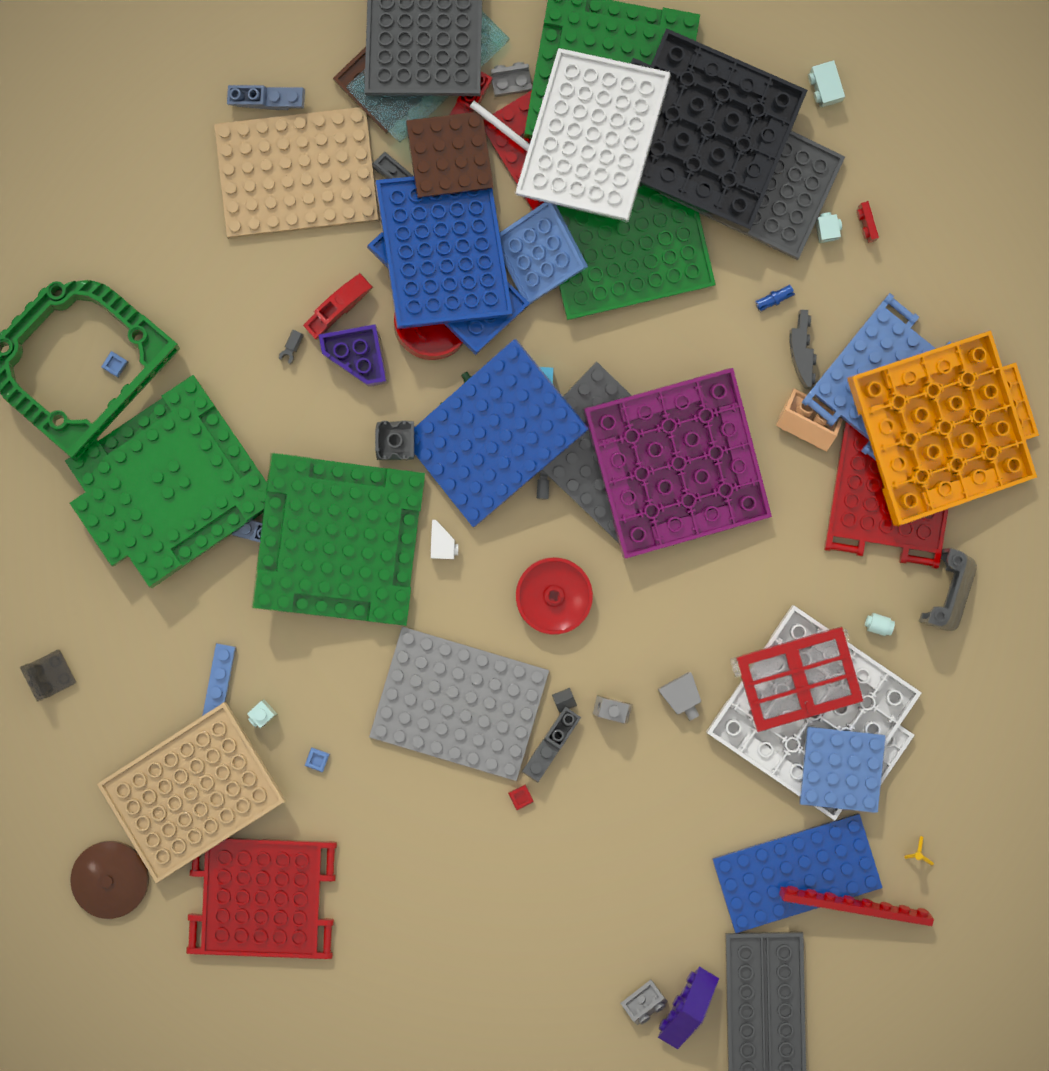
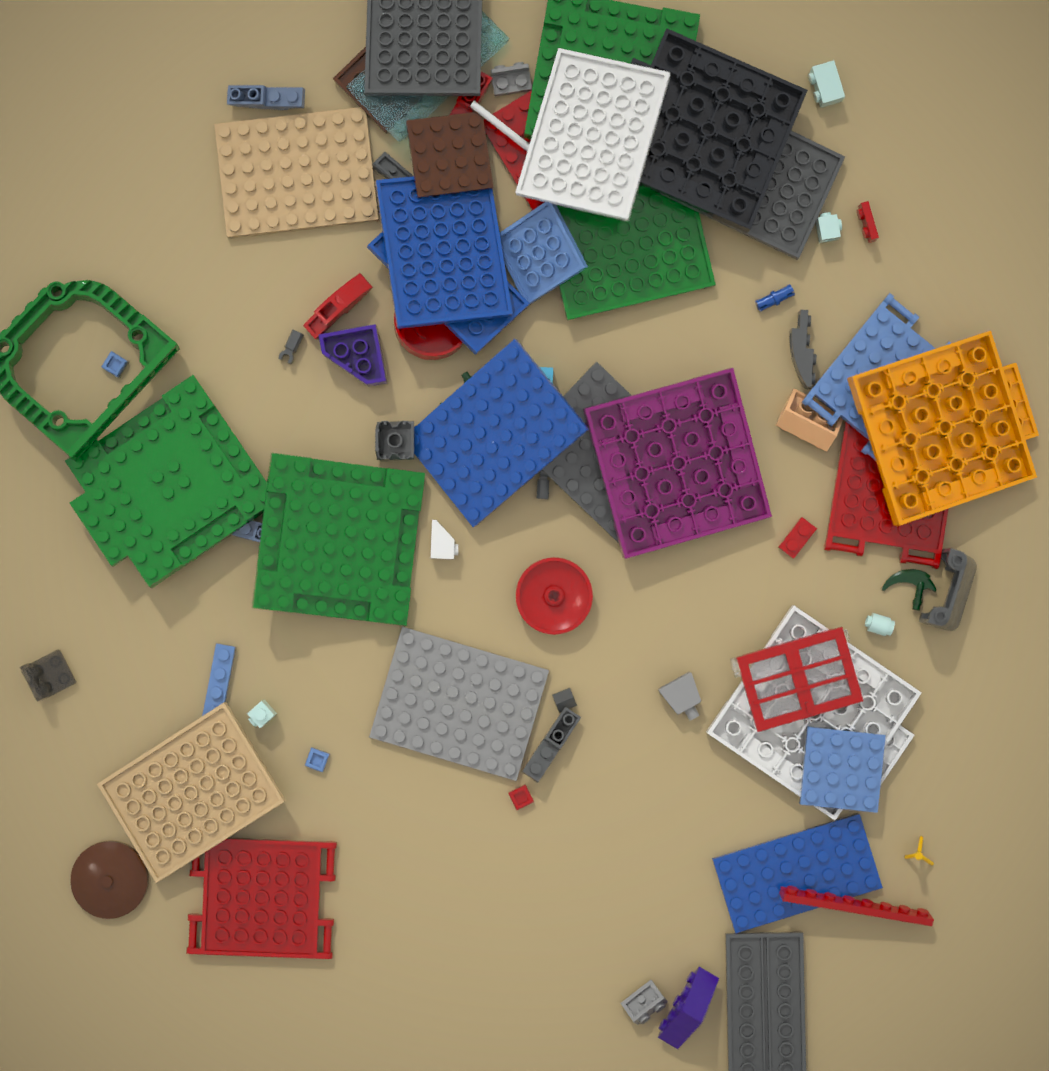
(612, 709): light grey torso -> none
(797, 537): none -> red plate
(916, 577): none -> dark green piece

